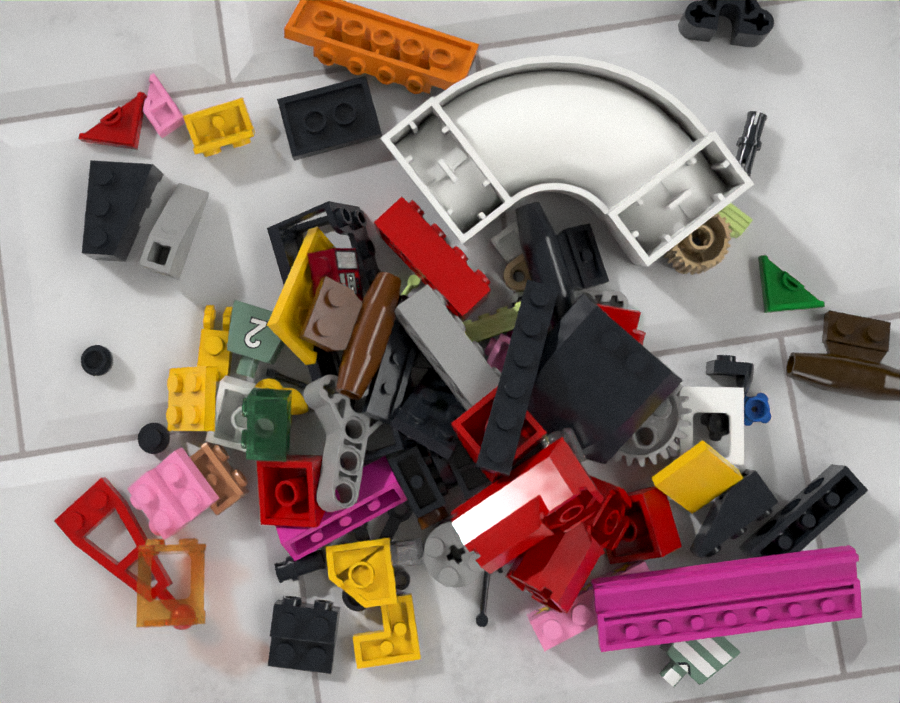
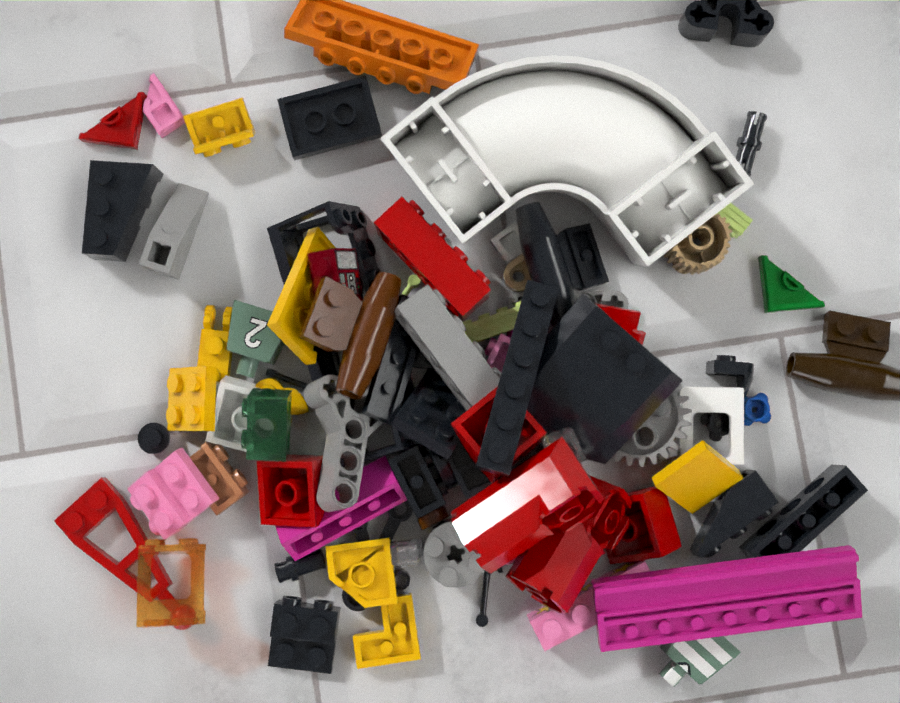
(97, 360): black plate -> none

